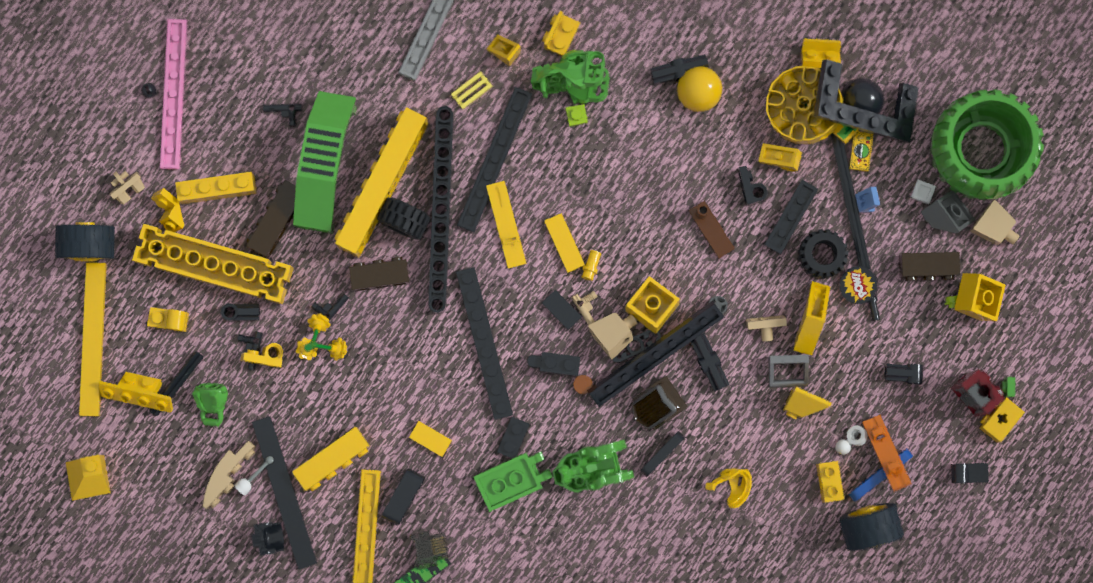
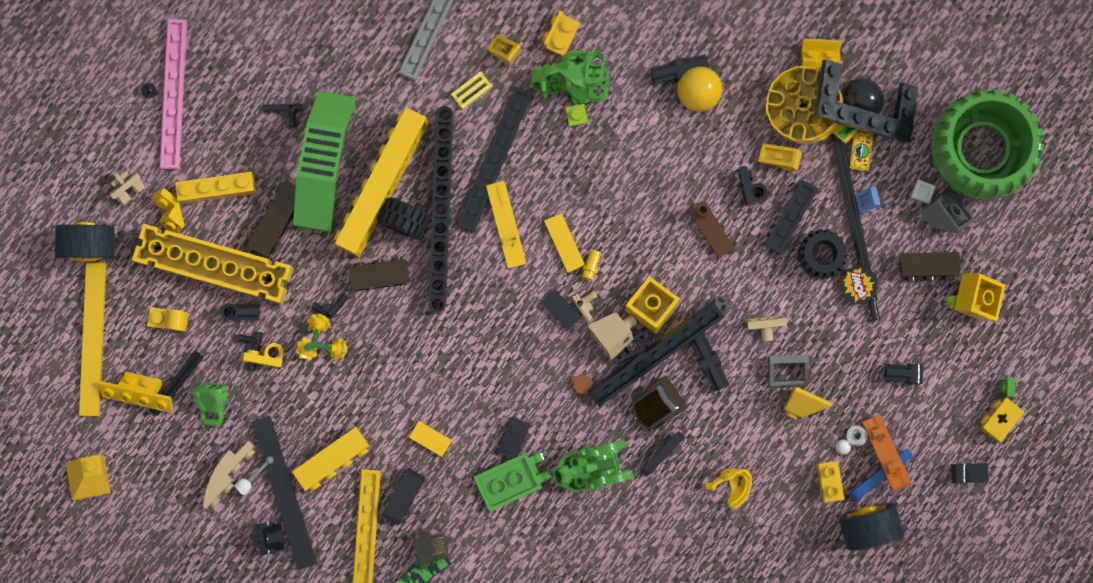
(484, 343): black plate -> none
(555, 364): black brick -> none
(812, 319): yellow arch -> none
(978, 392): dark red piece -> none
(995, 225): tan torso -> none

